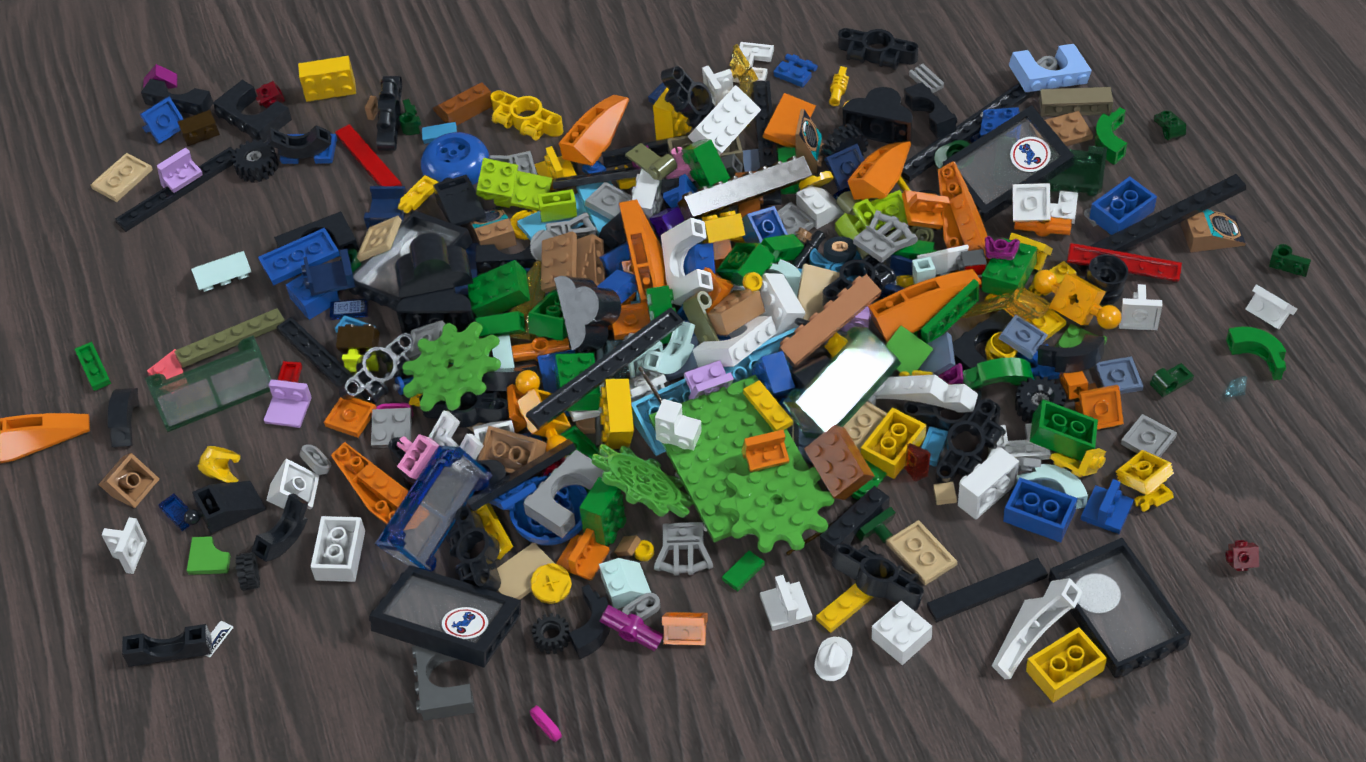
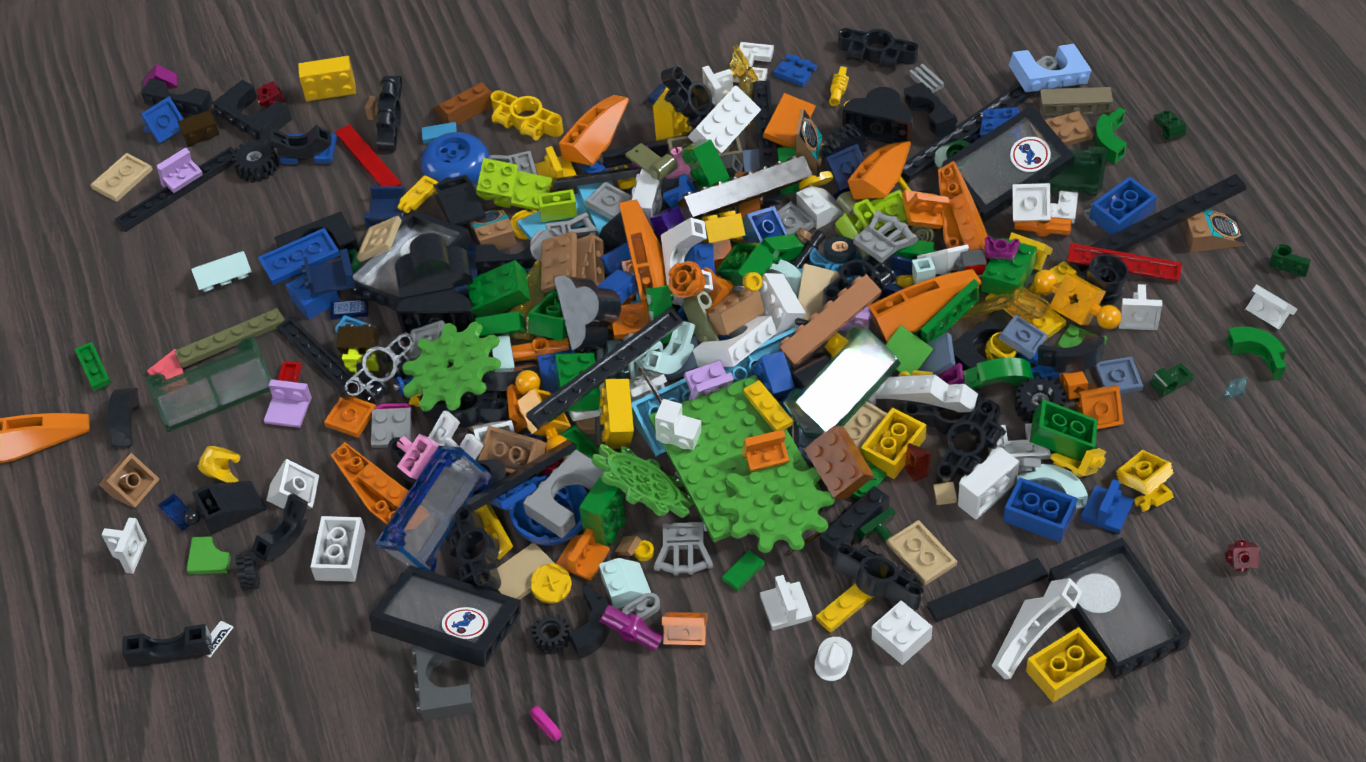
(315, 459): light grey plate -> none
(408, 120): dark green plate -> none
(686, 279): none -> orange cone
(934, 443): dark azure tile -> none
(1148, 436): light grey plate -> none

